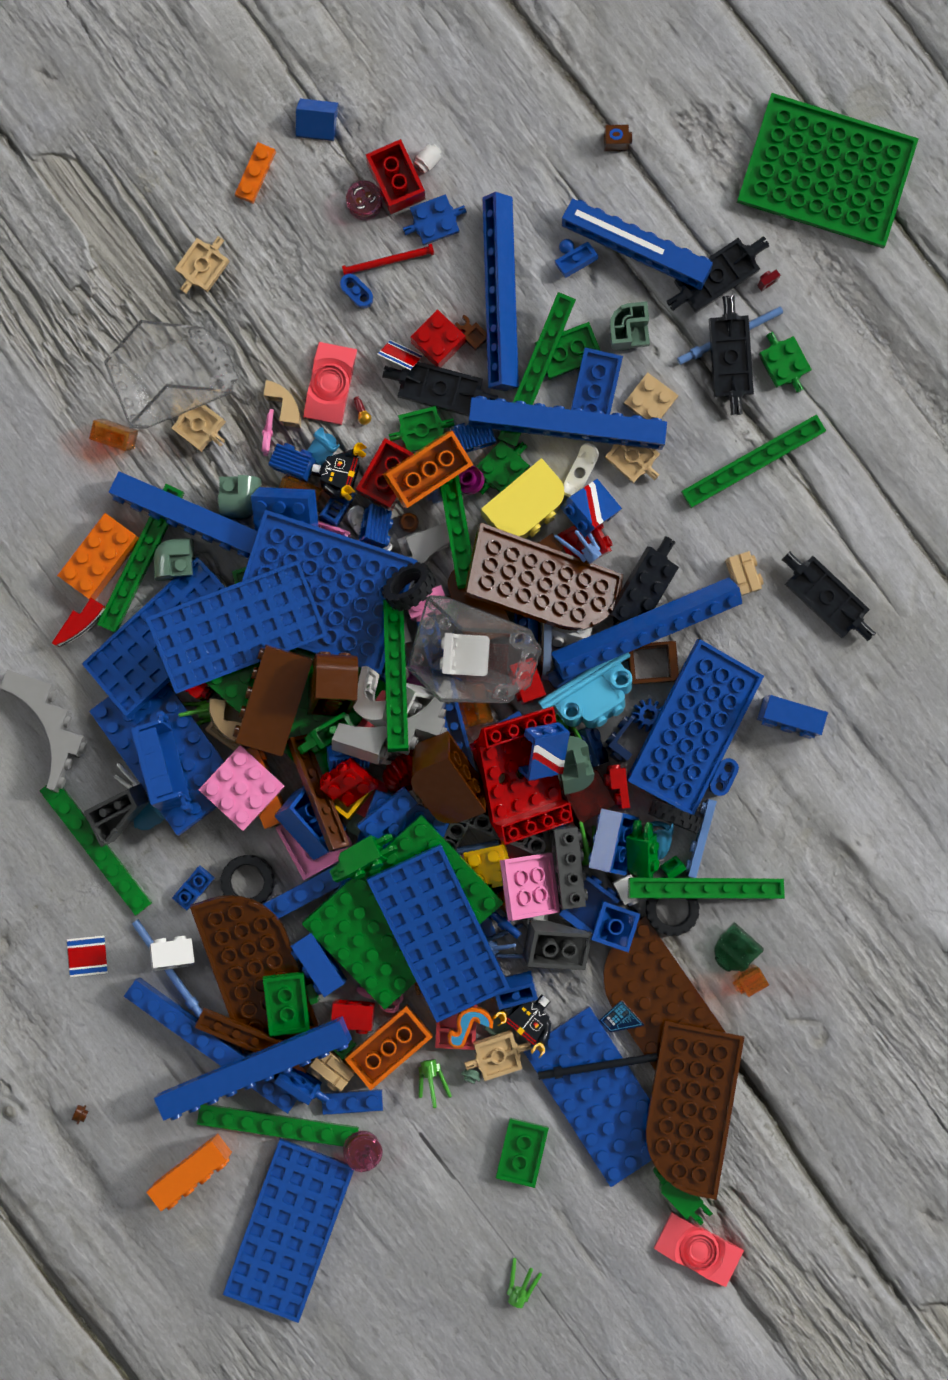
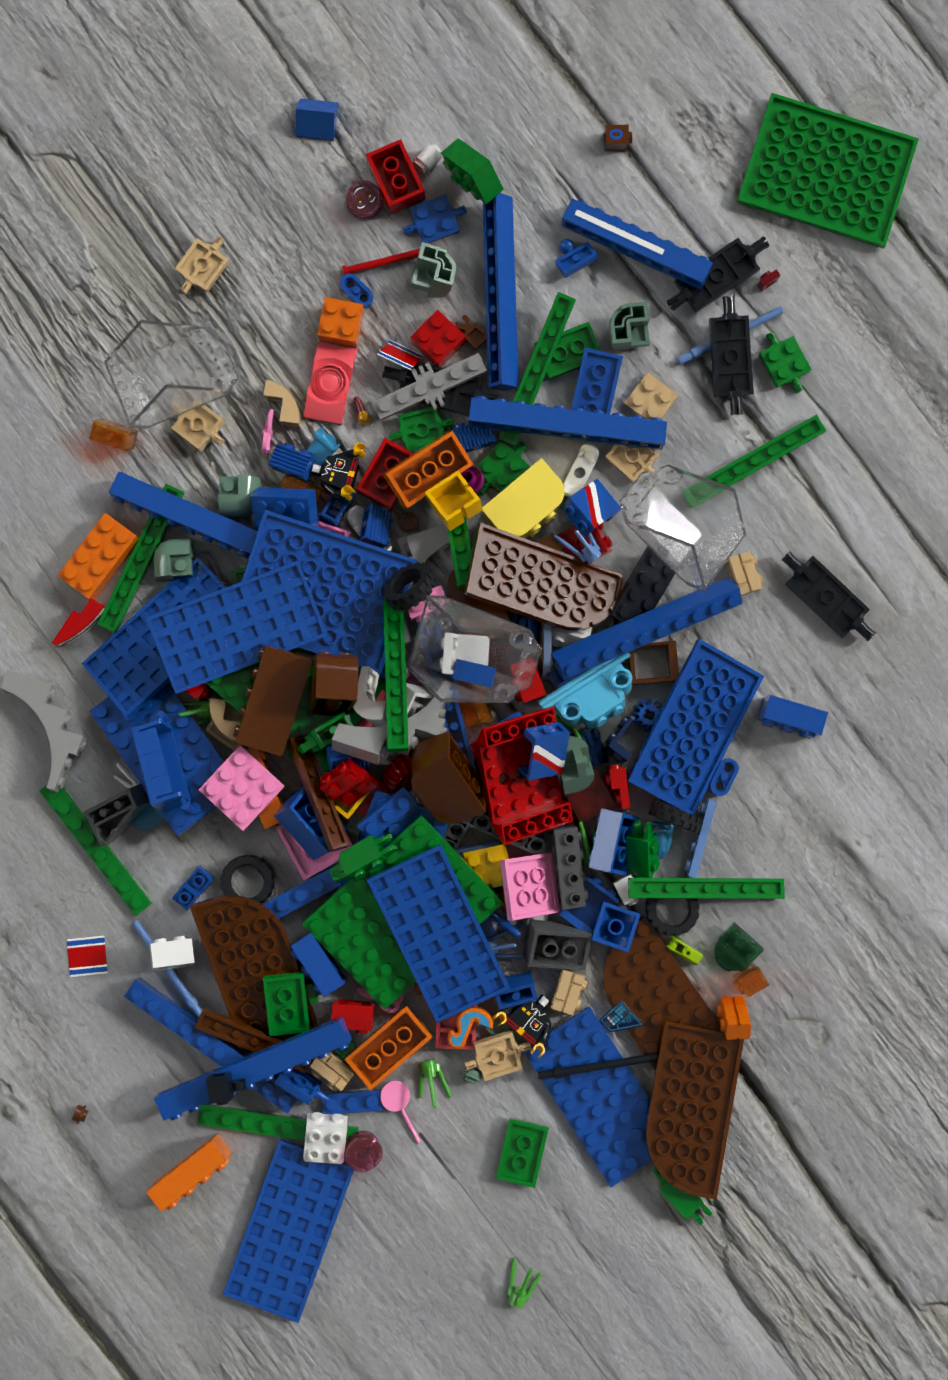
(222, 1088): none -> black brick
(255, 172): orange plate -> none
(325, 1138): none -> white bracket
(340, 322): none -> orange brick
(395, 1098): none -> bright pink piece
(429, 386): none -> light grey hinge
(433, 271): none -> sand green brick
(451, 500): none -> yellow piece
(471, 171): none -> green brick
(474, 673): none -> blue tile
(567, 992): none -> tan brick
(673, 867): green tile -> none
(685, 521): none -> clear windscreen
(686, 952): none -> lime bar
(698, 1249): coral slope -> none
(735, 1017): none -> orange brick

